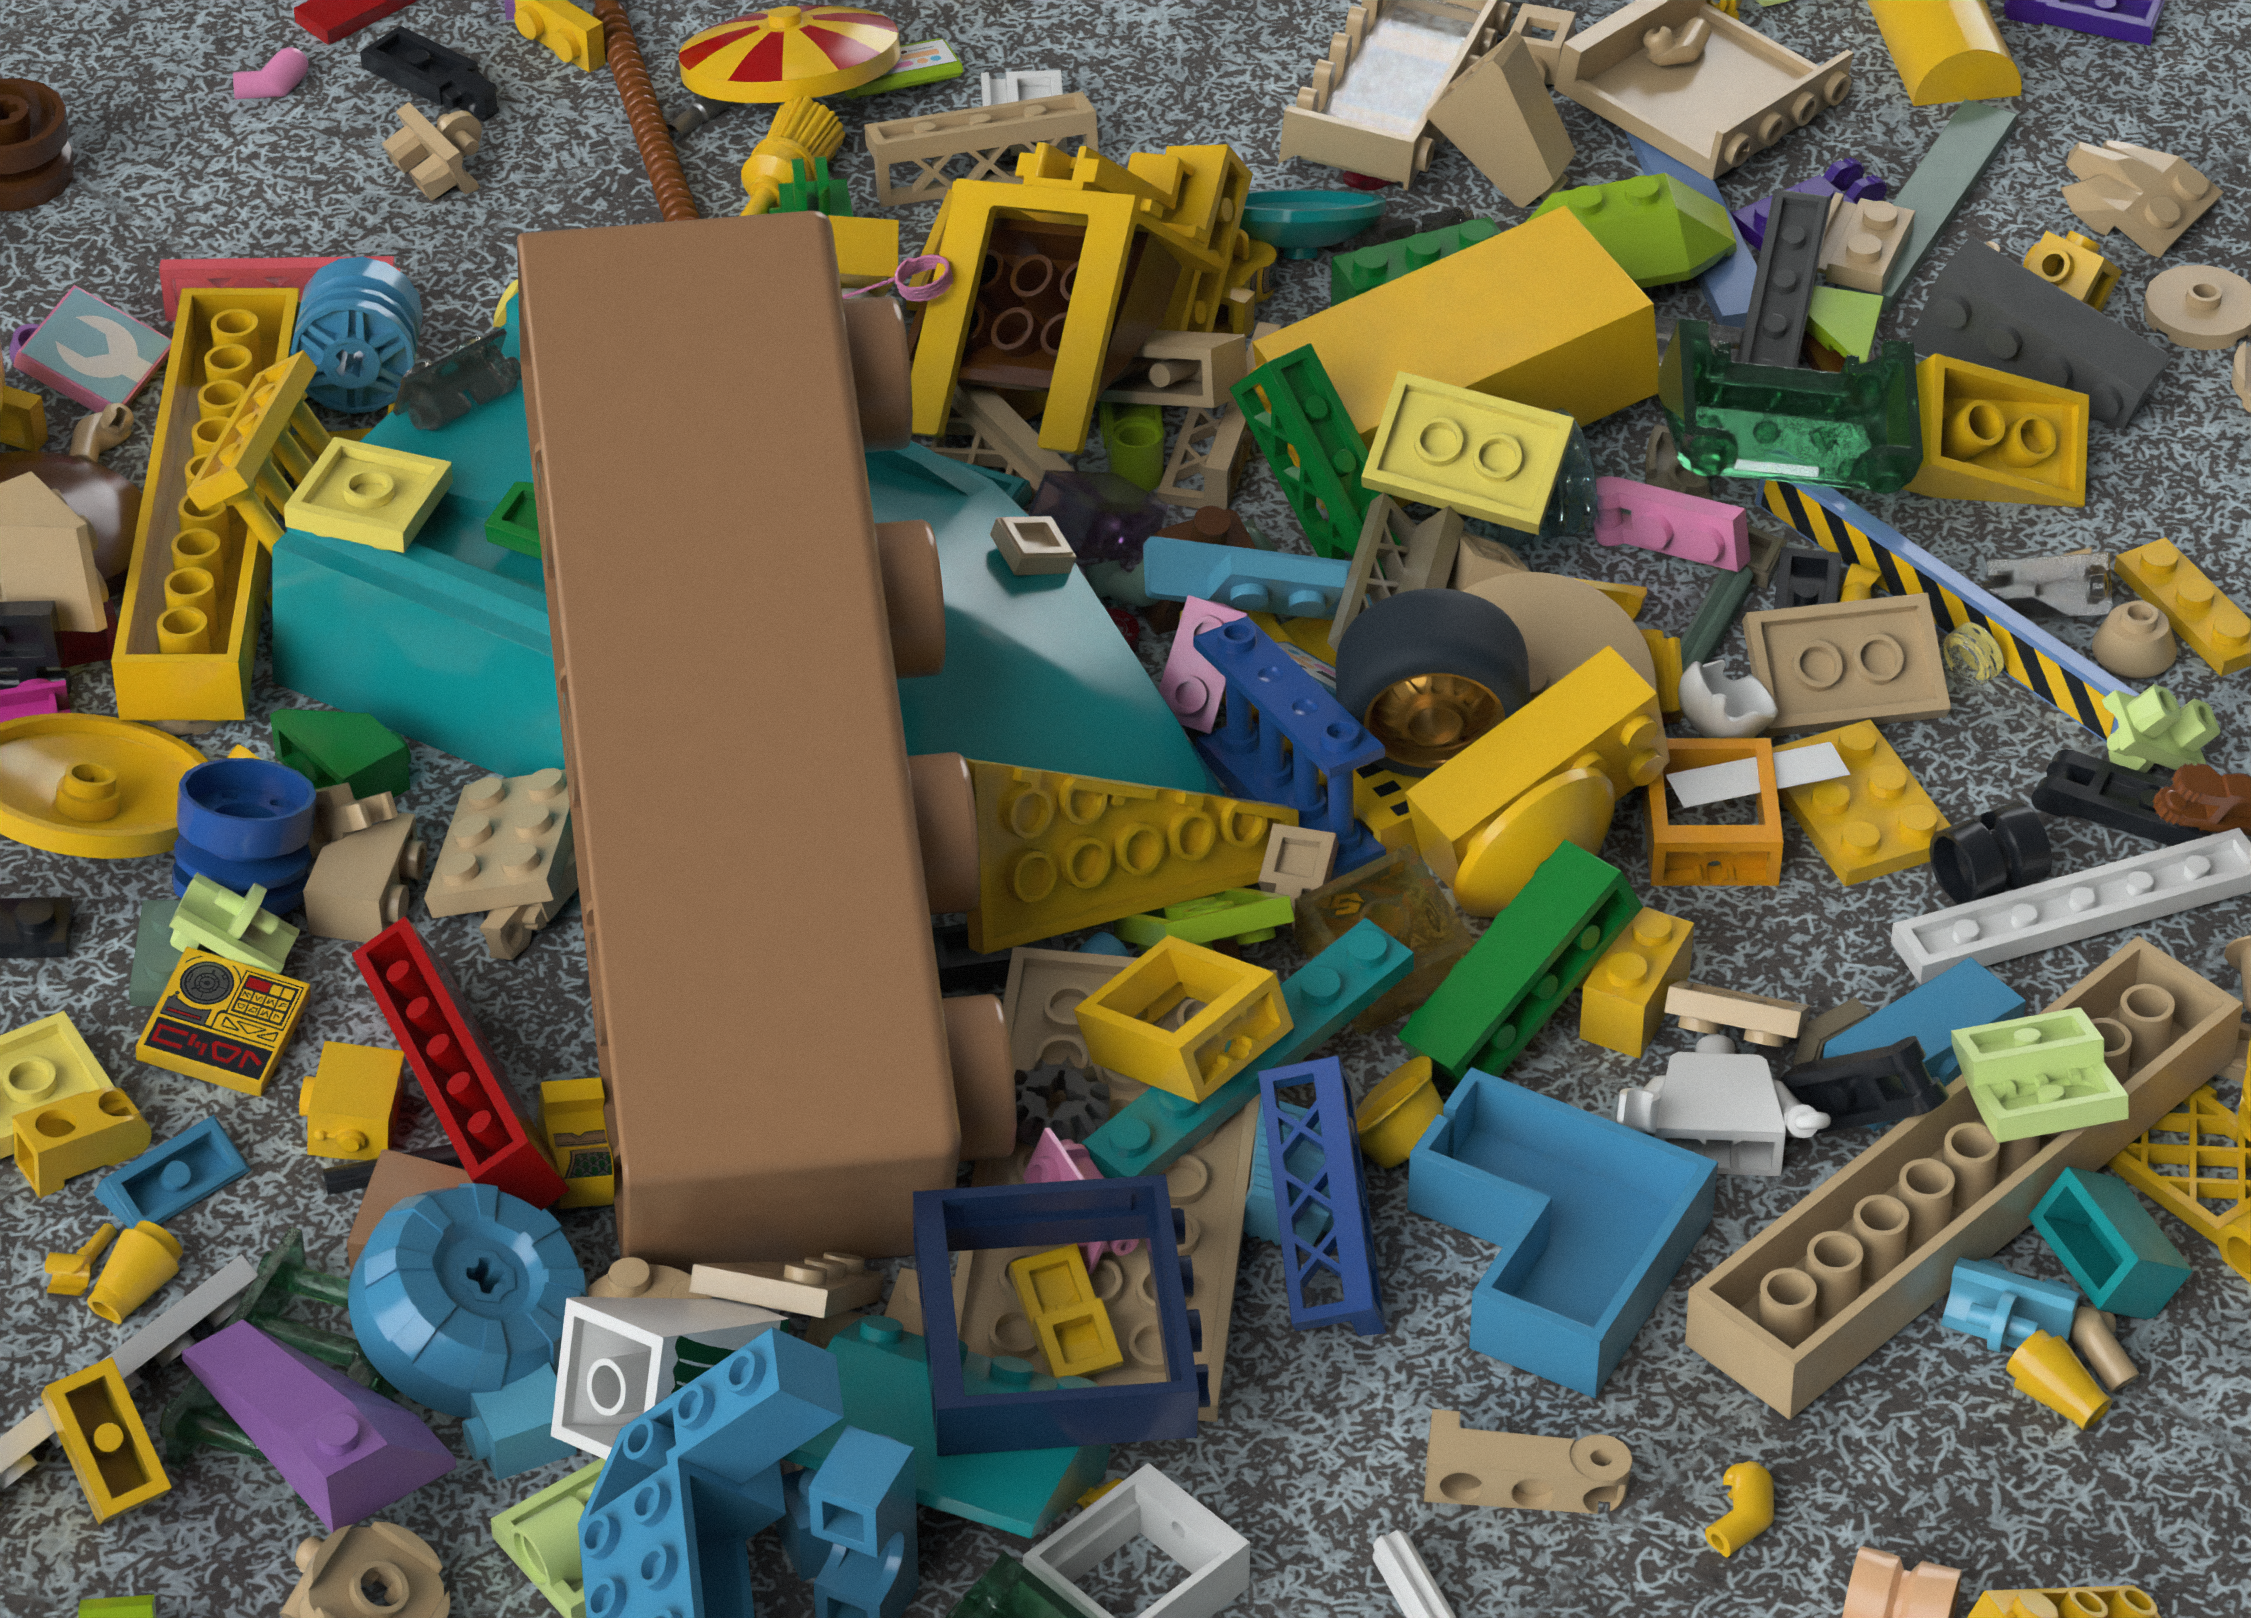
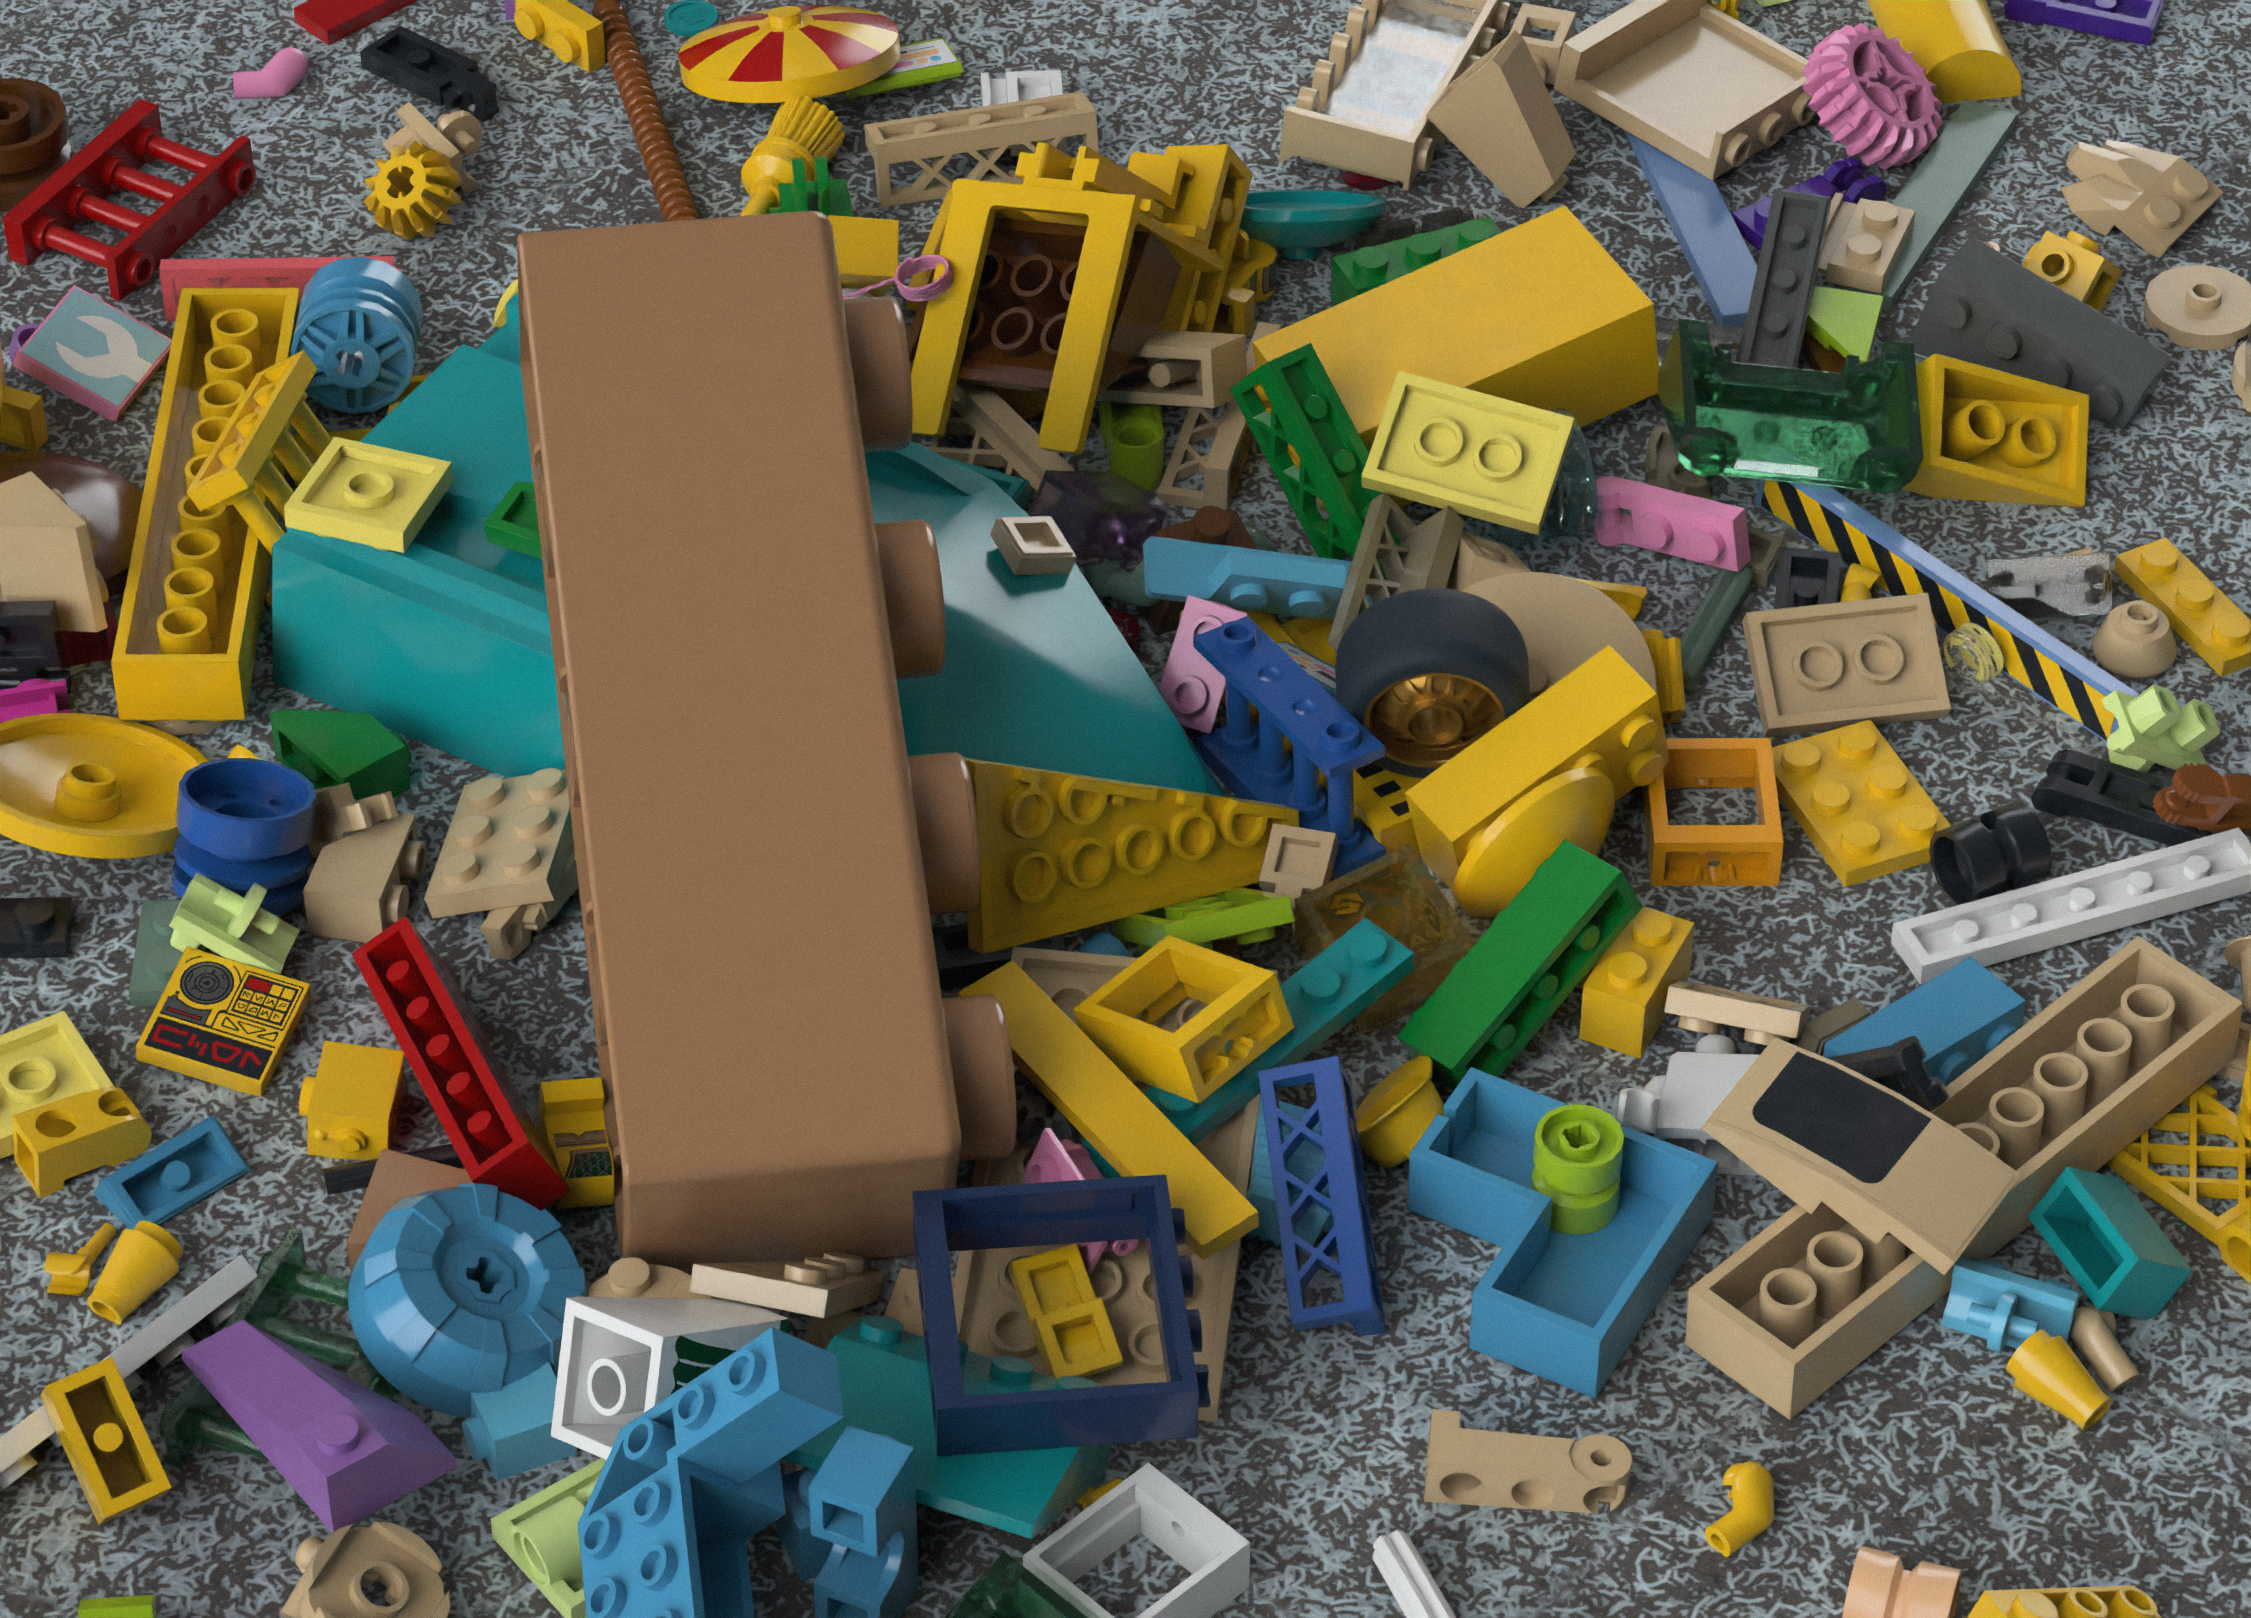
(101, 431): tan arm -> none
(112, 164): none -> red fence
(413, 191): none -> yellow gear
(435, 390): clear smoke hinge -> none
(690, 17): none -> teal piece
(699, 112): flat silver pin -> none
(1114, 1111): none -> yellow tile
(1579, 1166): none -> lime wheel
(1651, 226): lime wedge -> none
(1666, 50): tan arm -> none
(1724, 706): white hair -> none
(1741, 776): white sticker -> none
(1861, 1152): none -> tan slope
(1872, 96): none -> bright pink gear
(2039, 1074): yellowish green slope -> none

